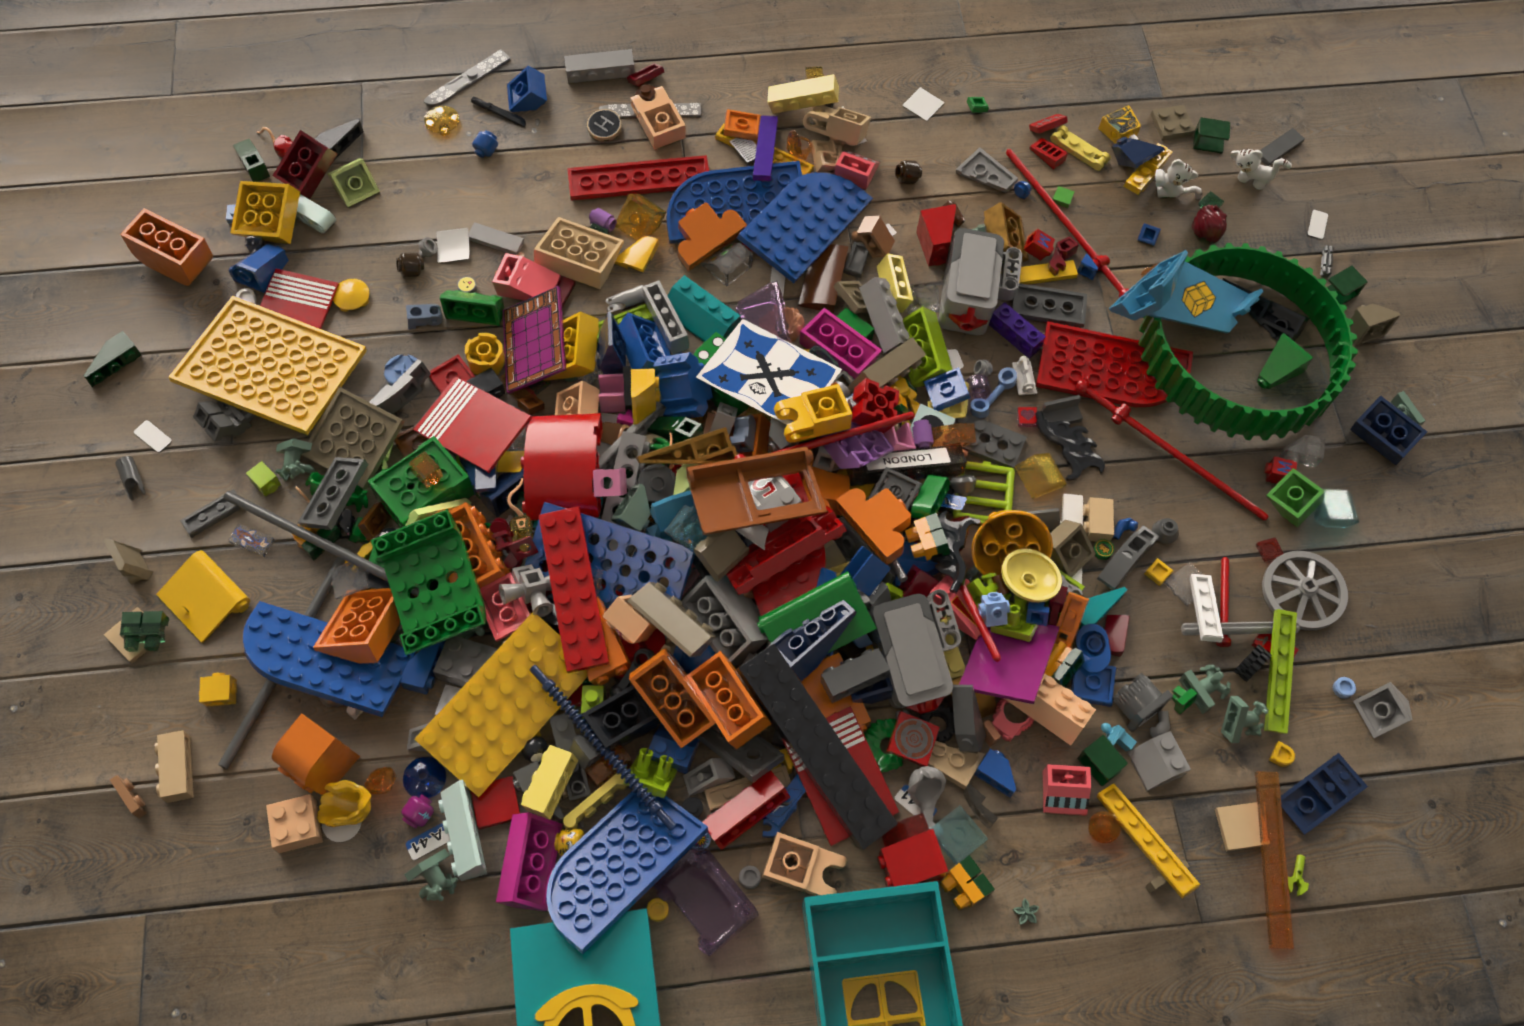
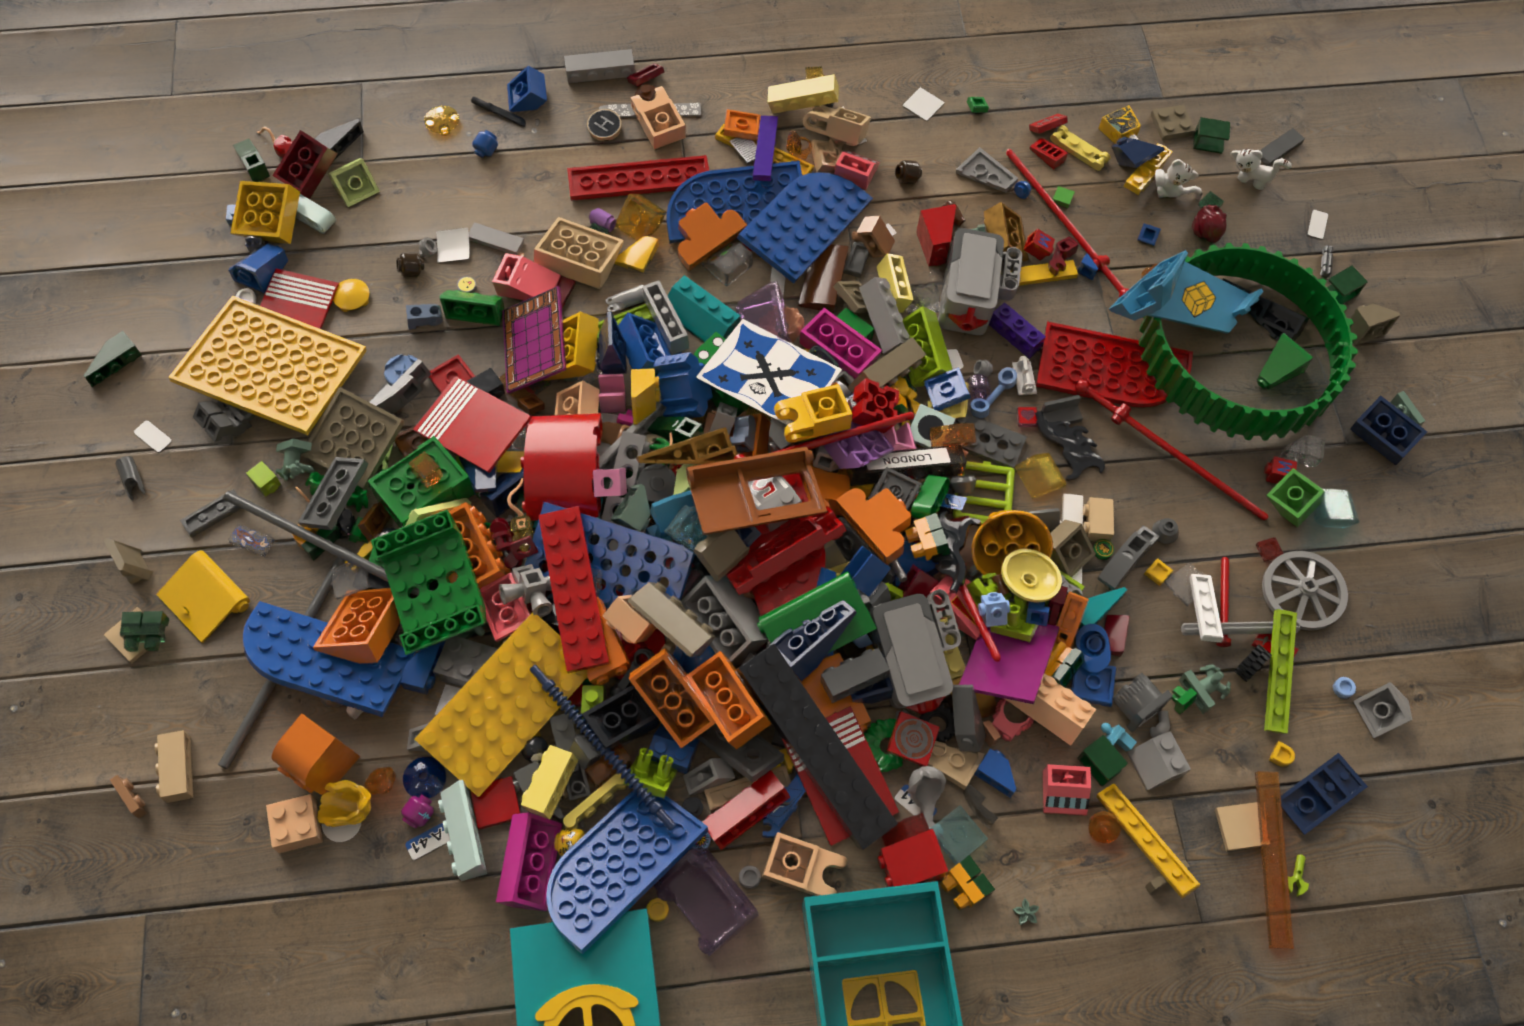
(167, 247): orange brick -> none
(218, 690): yellow head -> none
(434, 876): sand green piece -> none
(467, 78): light grey piece -> none
(485, 353): yellow brick -> none
(627, 384): black tile -> none
(756, 534): white sticker -> none
(922, 434): medium lavender brick -> none
(1057, 298): dark grey plate -> none
(1124, 525): blue arm -> none
(1239, 716): sand green piece -> none

